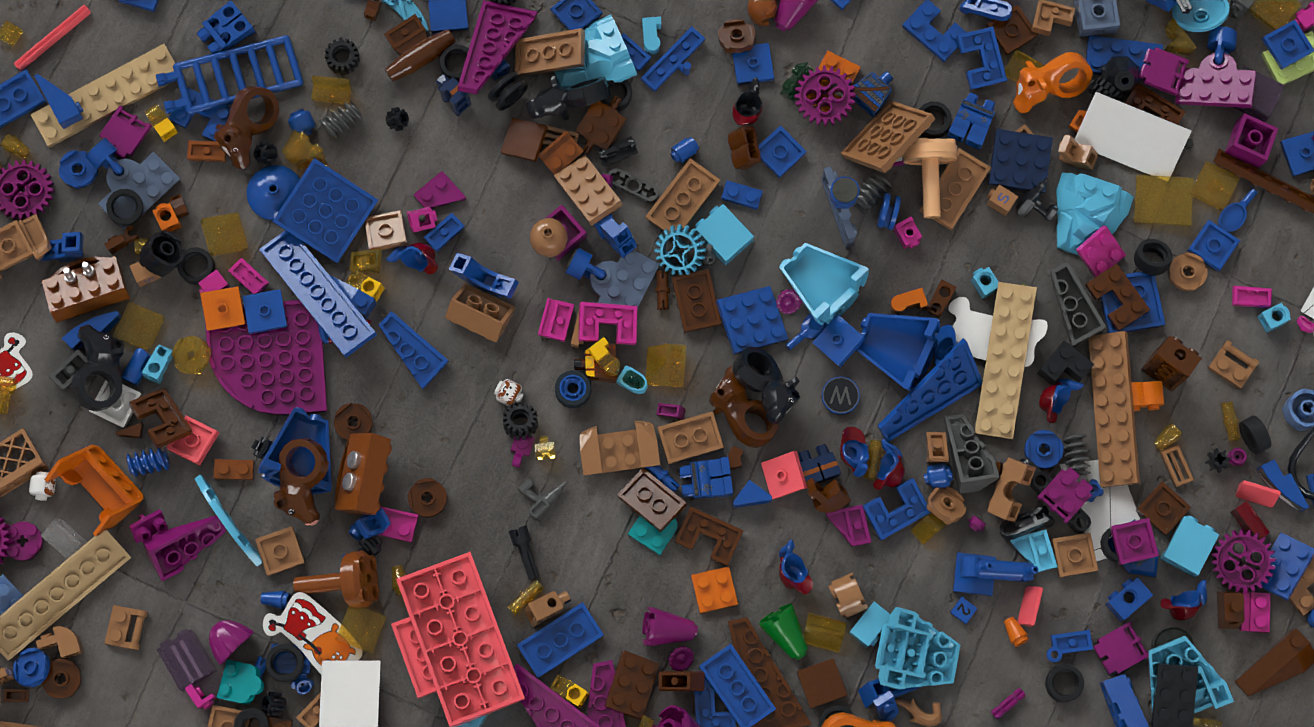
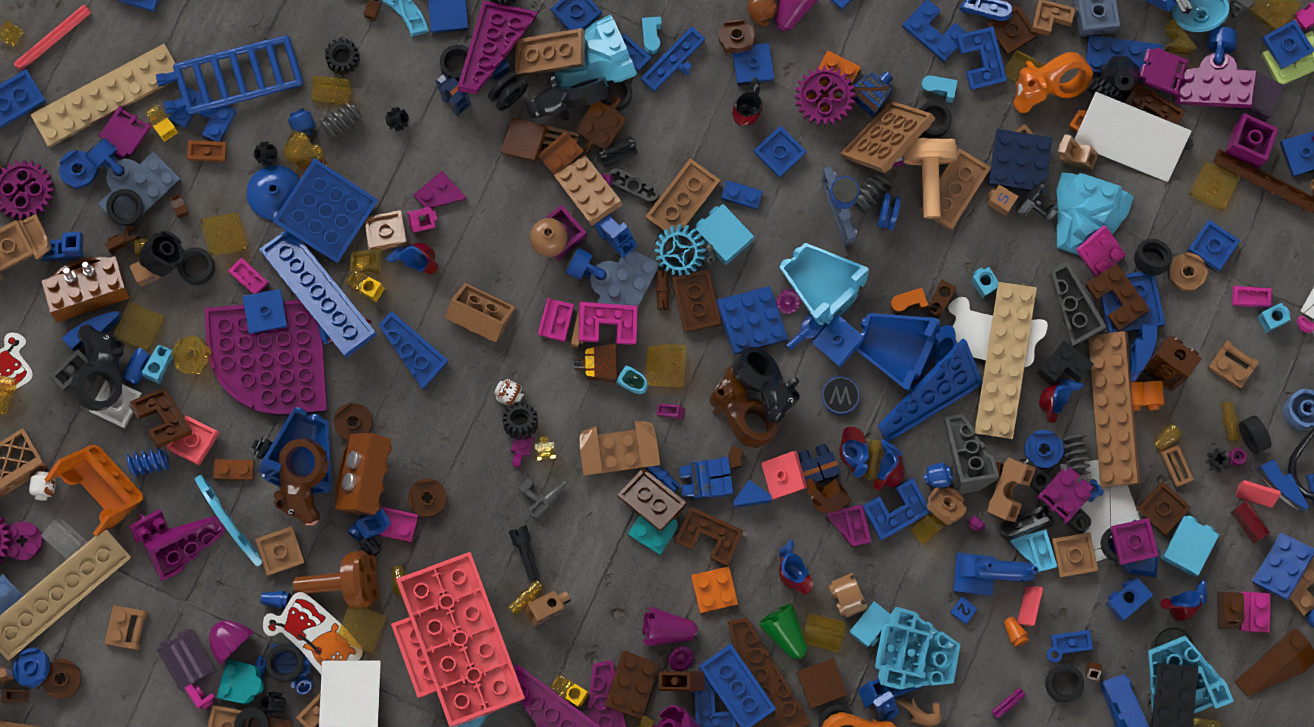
(15, 146): clear yellow cone -> none
(62, 104): blue slope -> none
(66, 639): medium nougat brick -> none
(132, 432): reddish brown piece -> none
(170, 225): orange brick -> none
(213, 282): dark pink brick -> none
(222, 308): orange plate -> none
(226, 27): blue hips -> none
(237, 133): reddish brown animal -> none
(361, 300): blue slope -> none
(415, 48): reddish brown plate -> none
(444, 232): blue plate -> none
(481, 277): blue arch -> none
(560, 640): blue plate -> none
(576, 378): wheel -> none
(606, 361): leg -> none
(684, 150): blue brick -> none
(690, 437): medium nougat plate -> none
(744, 147): reddish brown brick -> none
(790, 84): clear green hinge -> none
(906, 240): dark pink brick -> none
(936, 447): medium nougat slope -> none
(939, 86): none -> medium azure leg
(972, 115): blue hips -> none
(1091, 666): none -> reddish brown piece
(1120, 649): magenta plate -> none
(1142, 349): none -> blue slope
(1163, 200): clear yellow piece -> none
(1234, 215): blue piece -> none
(1236, 576): magenta gear -> none

